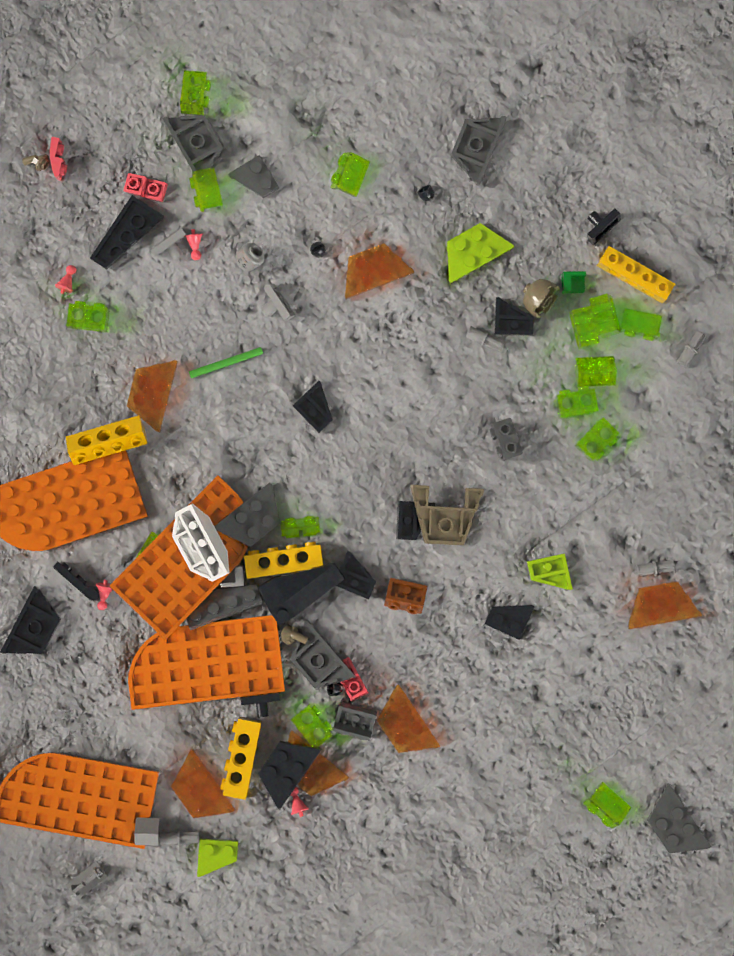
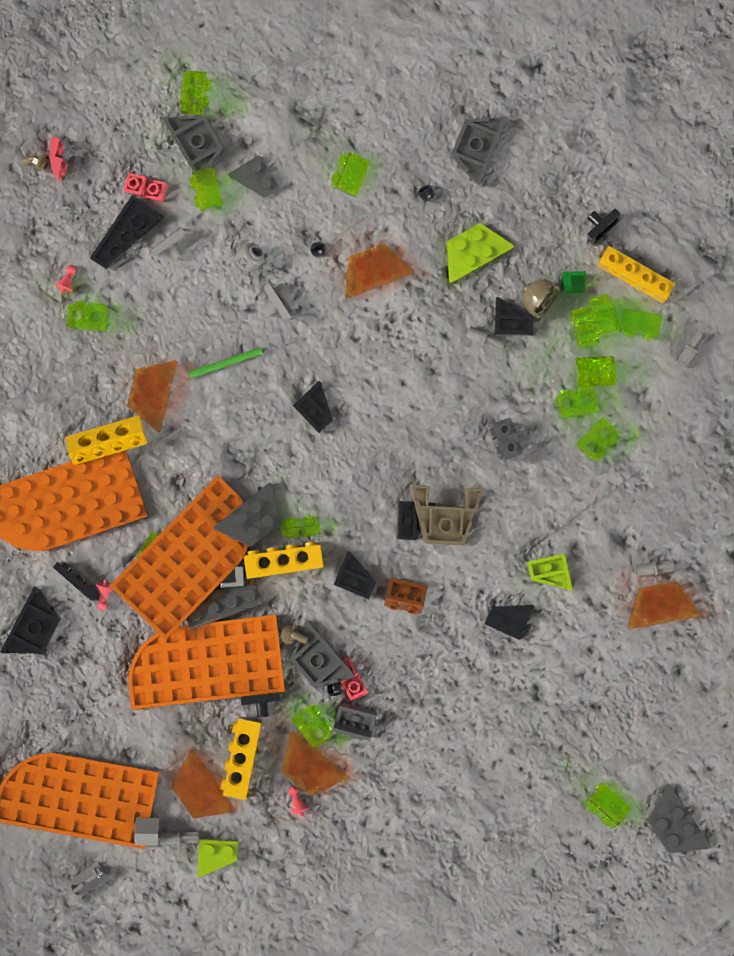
(194, 241): coral piece -> none
(200, 543): white wedge -> none
(285, 769): black wing -> none
(293, 593): black wedge -> none
(404, 724): clear orange wing -> none

